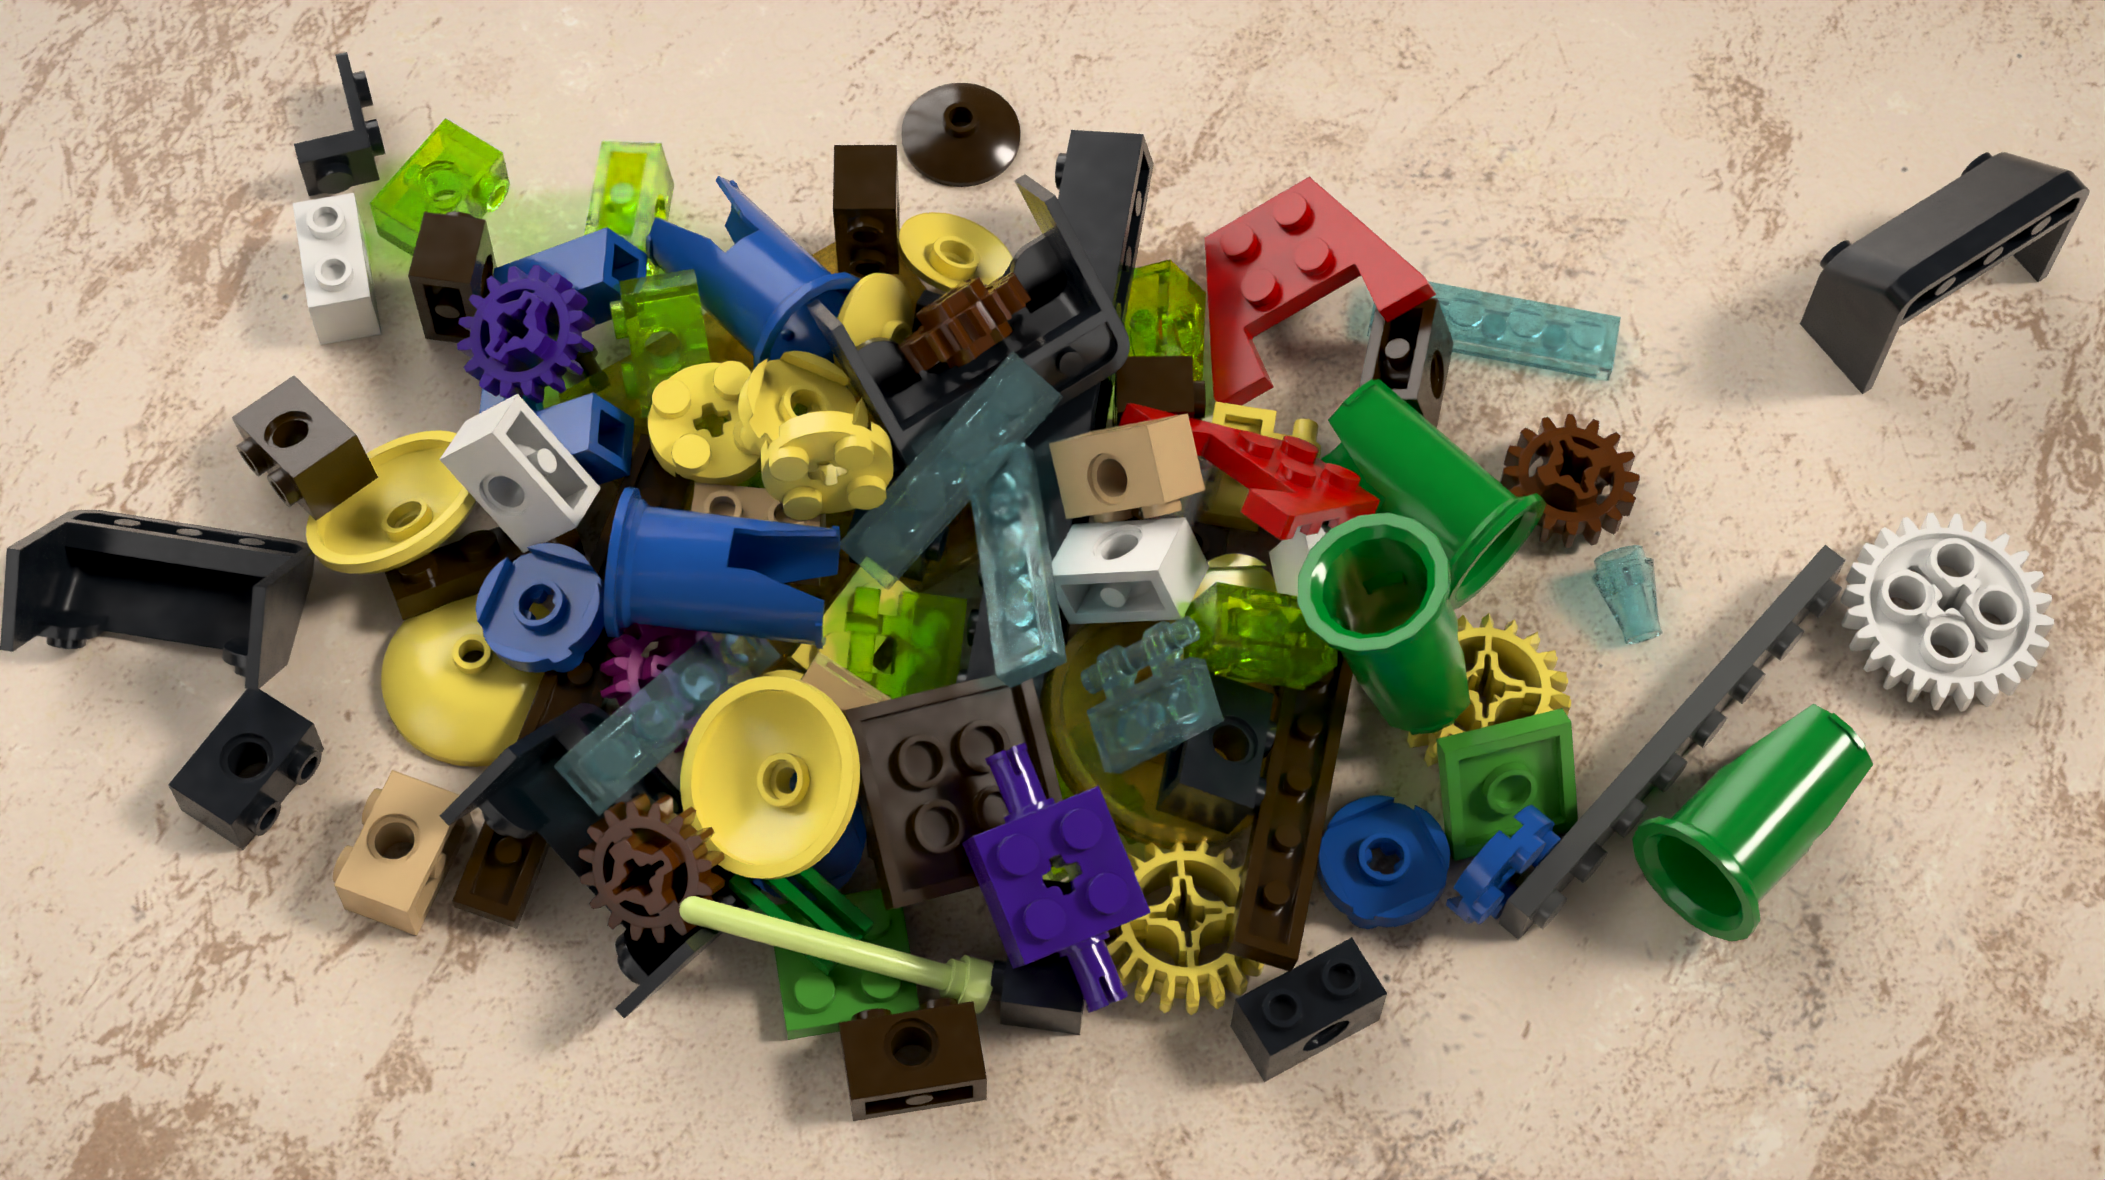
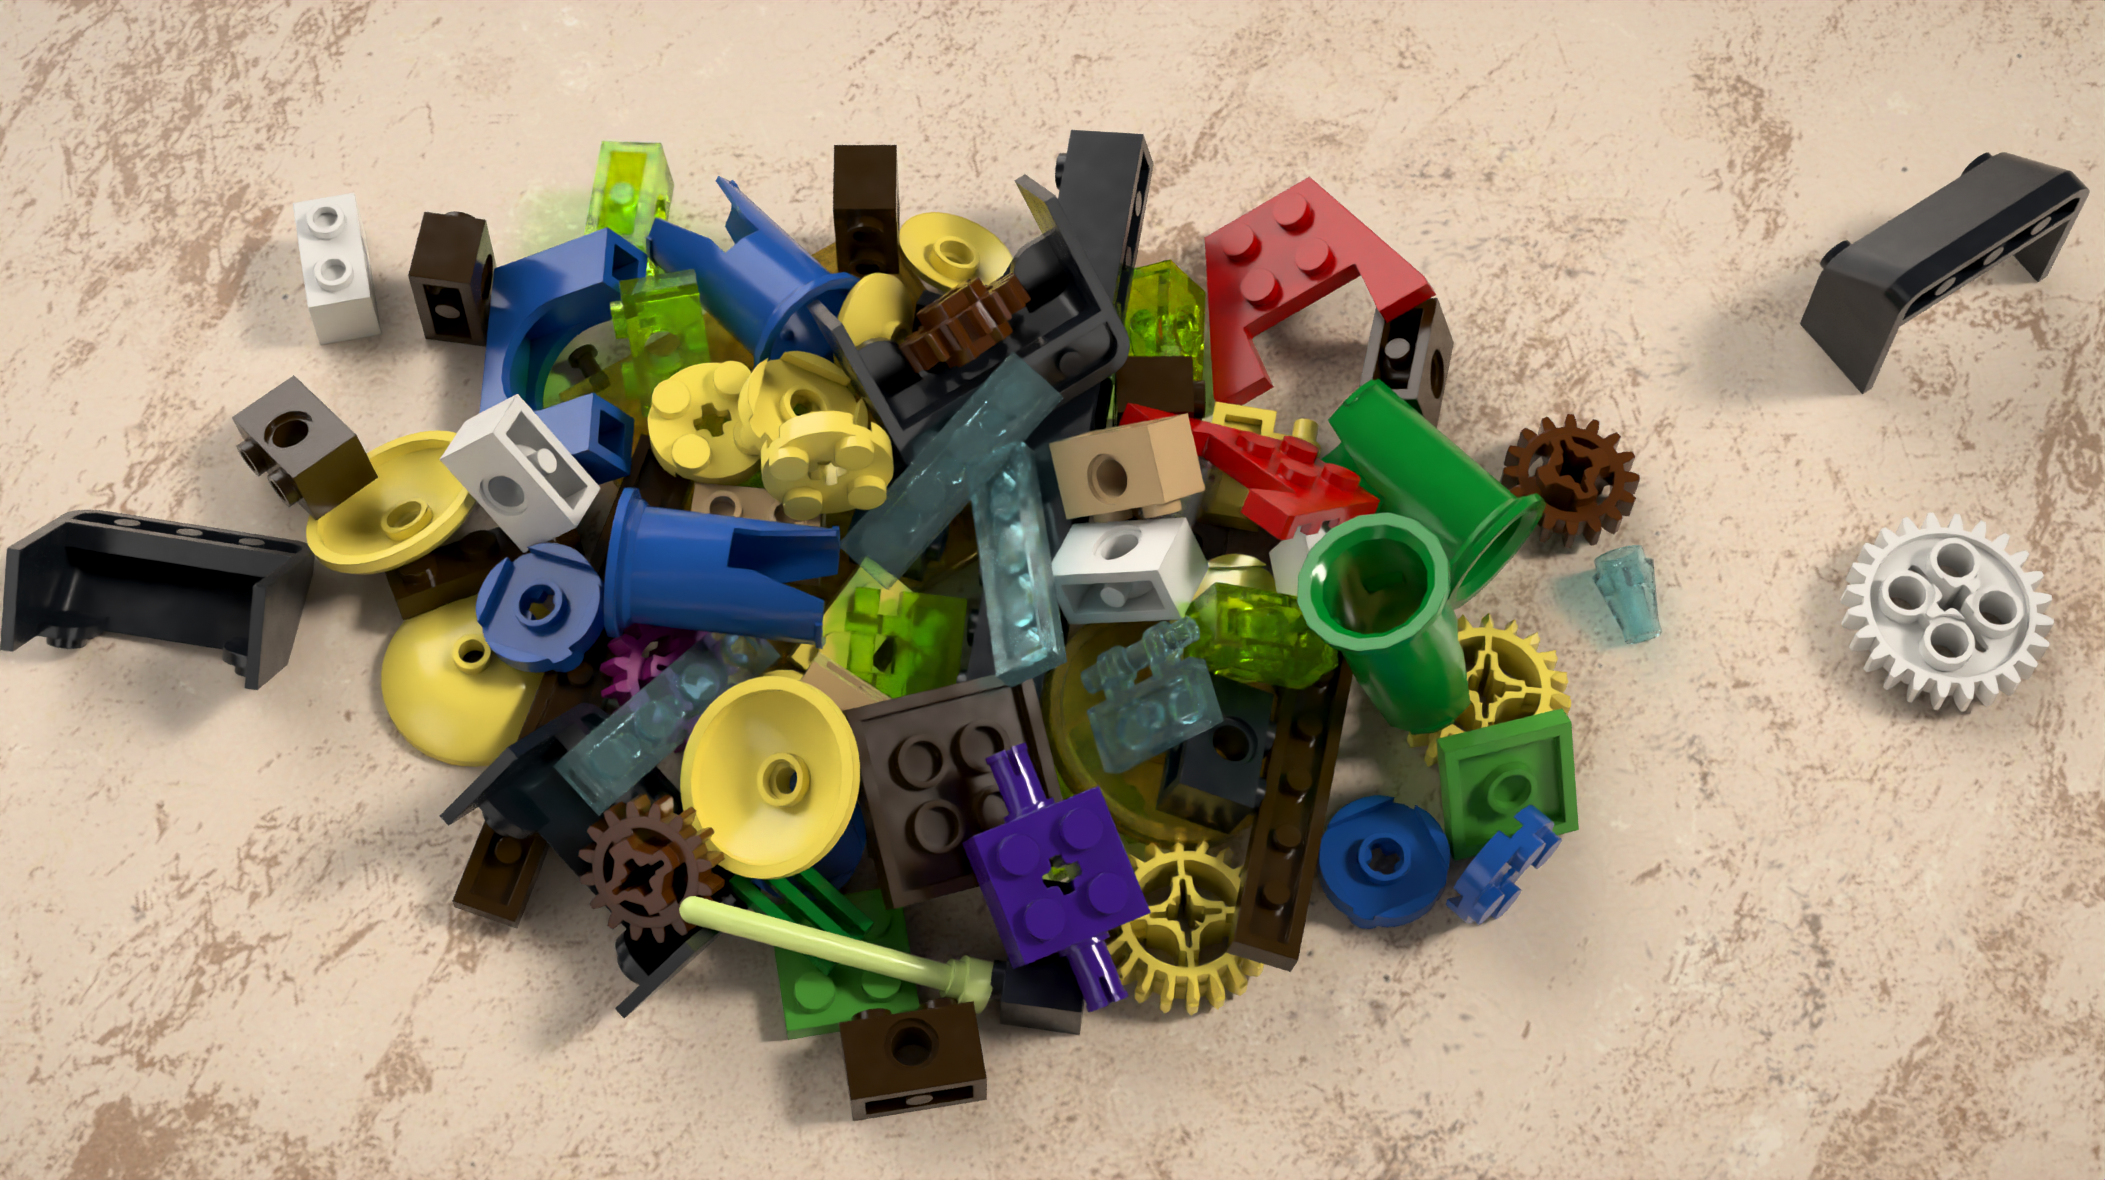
(250, 732): black brick -> none
(346, 158): black bracket -> none
(402, 888): tan brick -> none
(445, 164): clear neon green brick -> none
(497, 343): dark purple gear -> none
(966, 153): dark brown dish -> none
(1308, 1009): black brick -> none
(1528, 332): clear light blue plate -> none
(1661, 758): dark grey plate -> none
(1752, 823): green piece -> none

